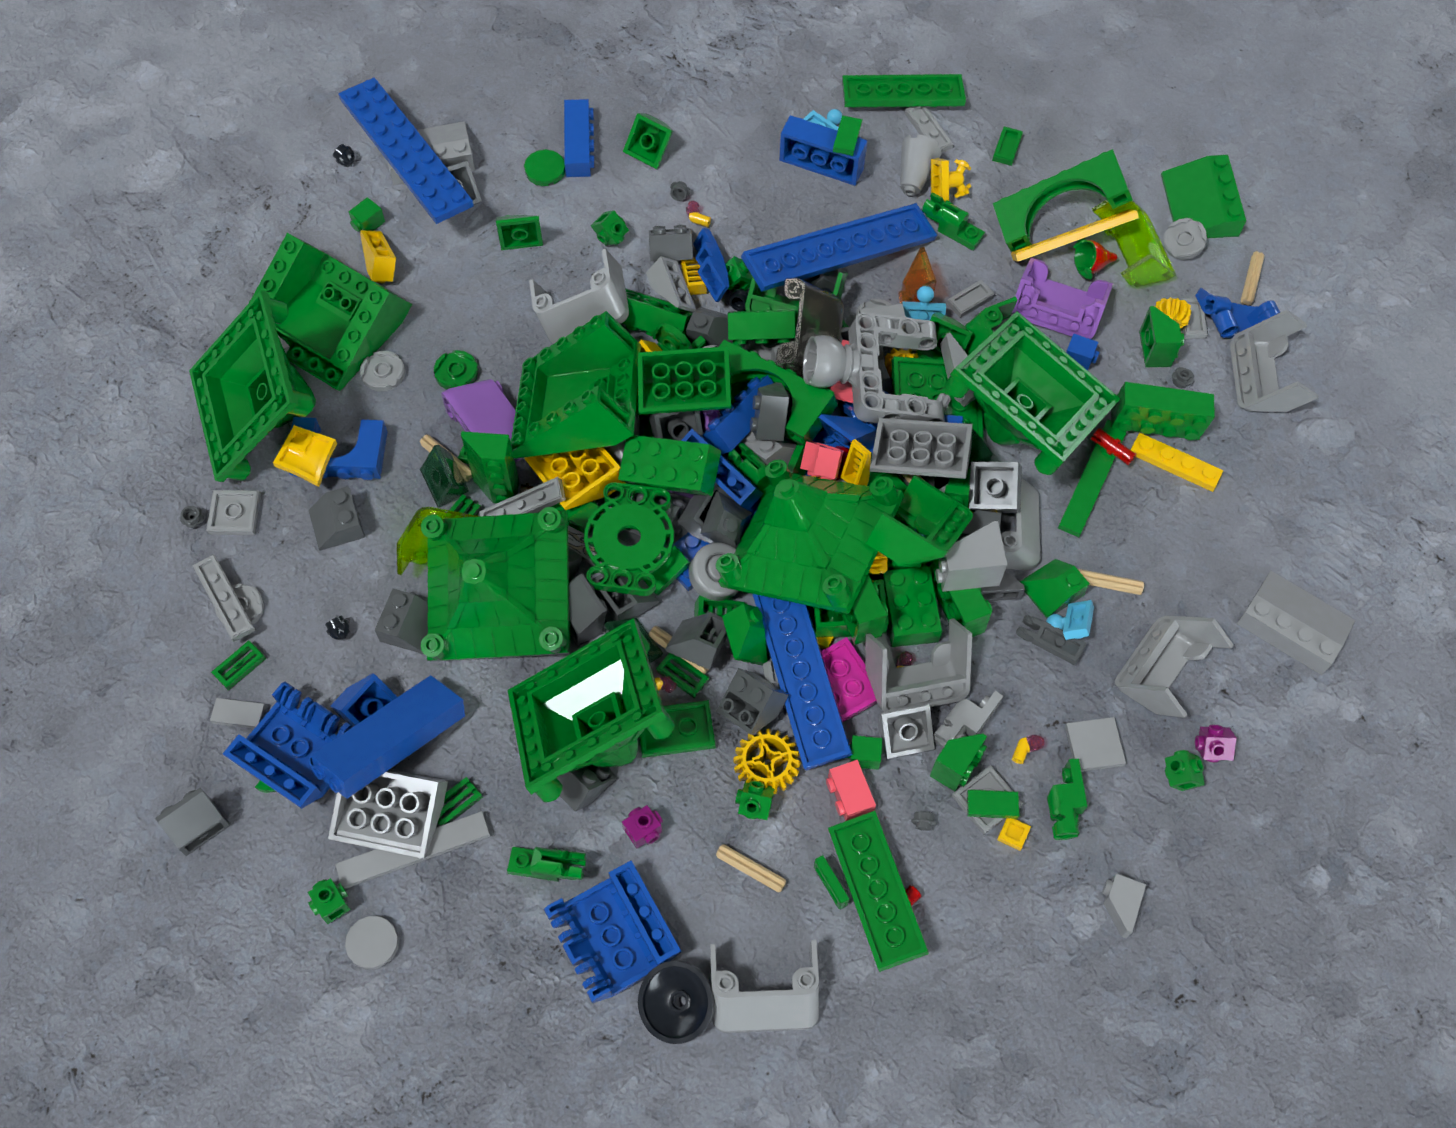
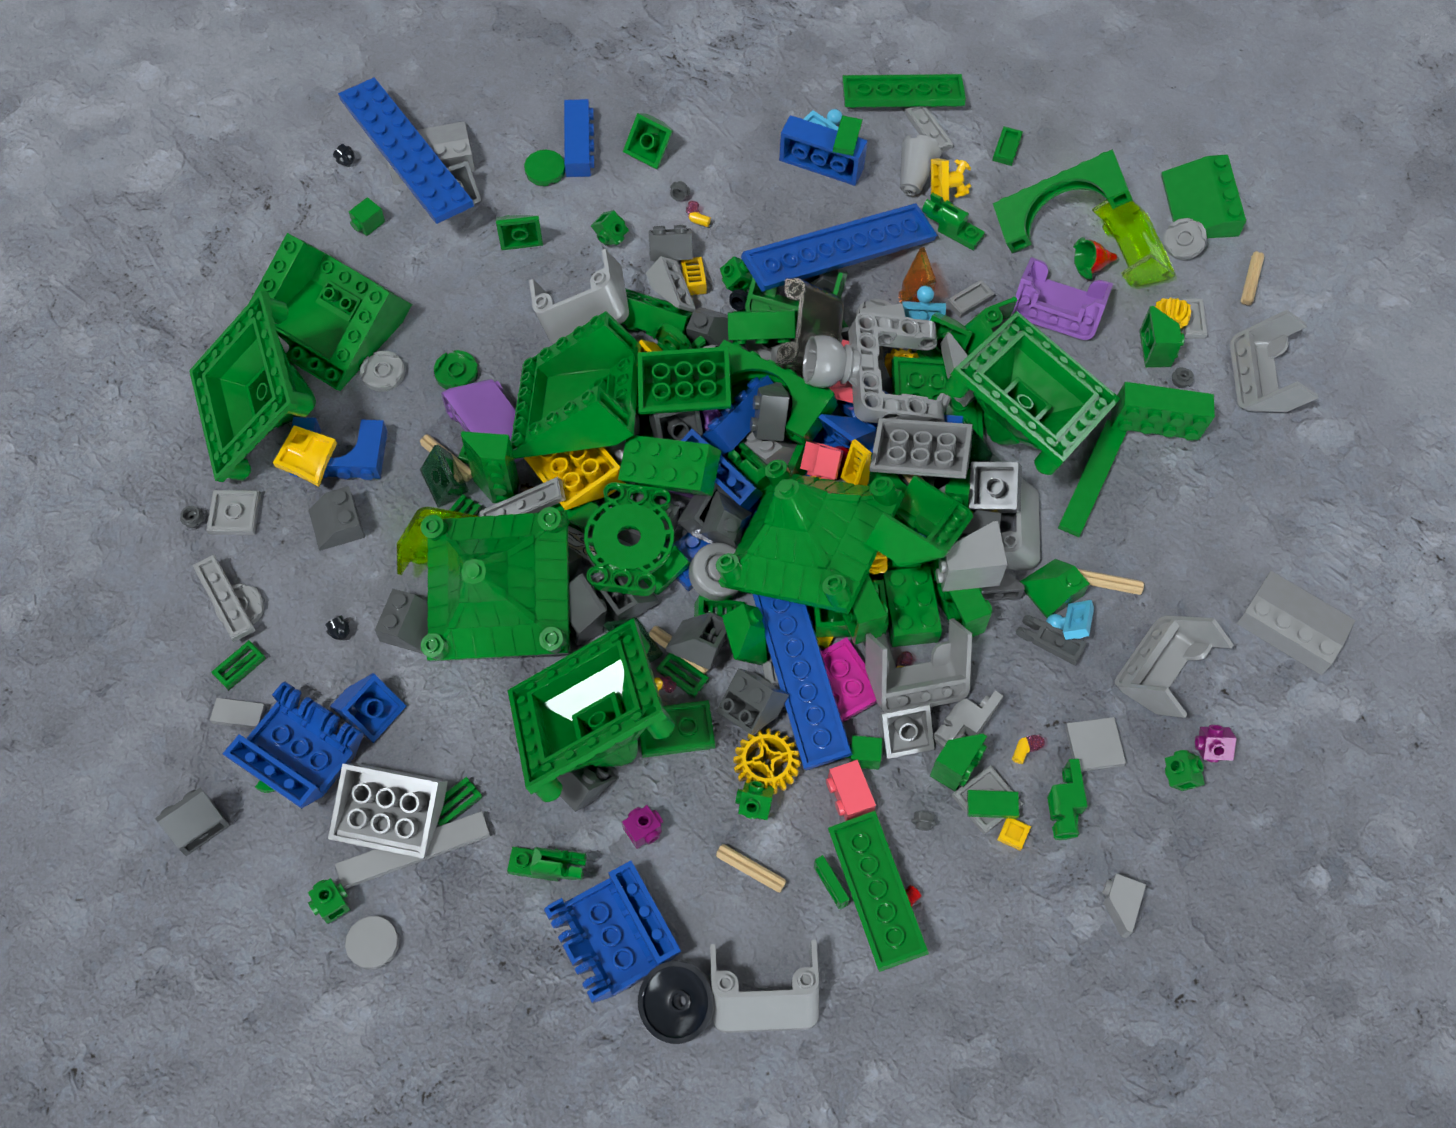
(378, 256): yellow slope -> none
(387, 736): blue brick -> none
(712, 264): blue slope -> none
(1074, 235): yellow tile -> none
(1083, 350): blue brick -> none
(1113, 446): red pin -> none
(1176, 462): yellow plate -> none
(1233, 317): blue panel -> none

